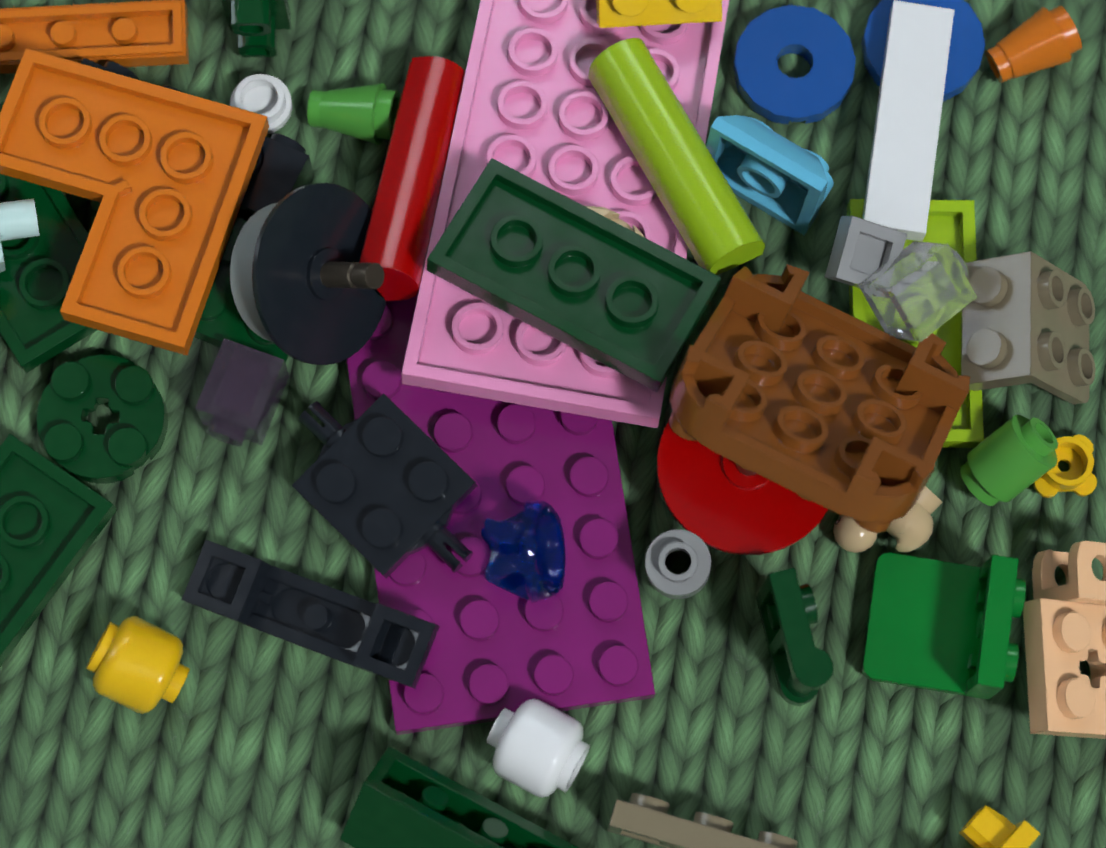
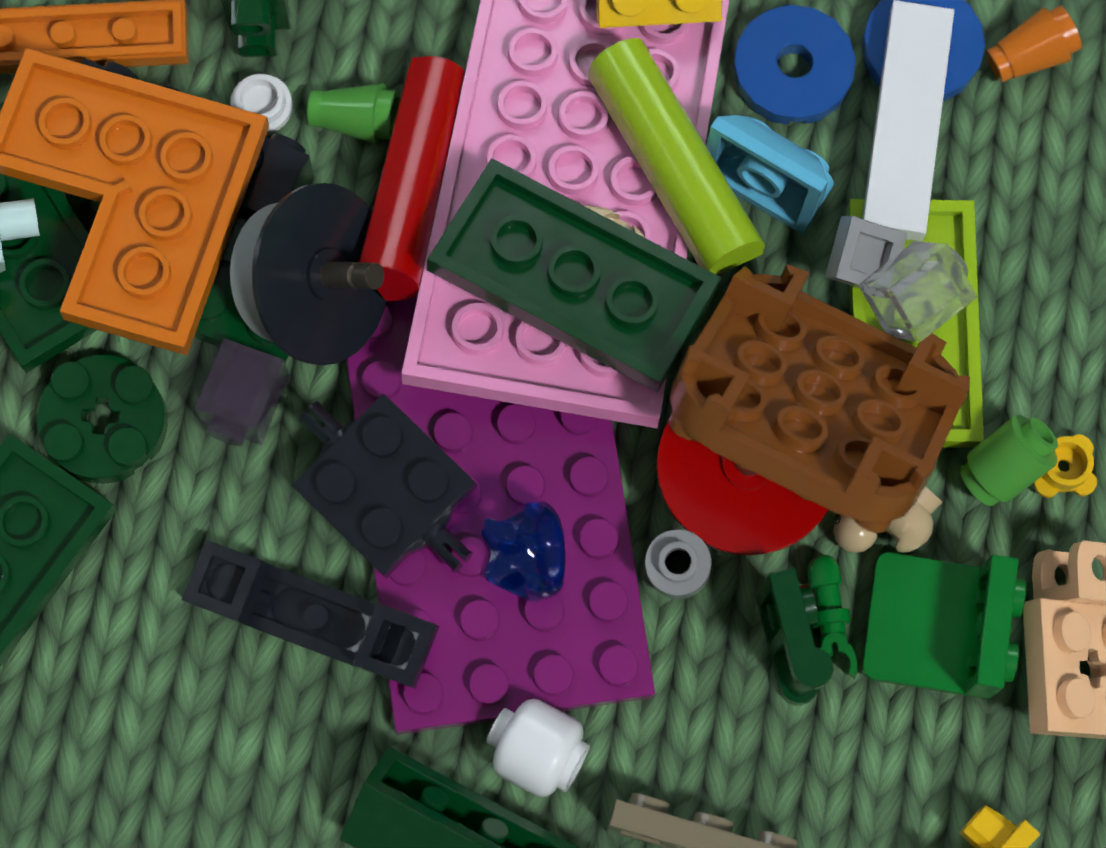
(138, 665): yellow head -> none
(825, 581): none -> green piece
(1028, 327): dark tan bracket -> none

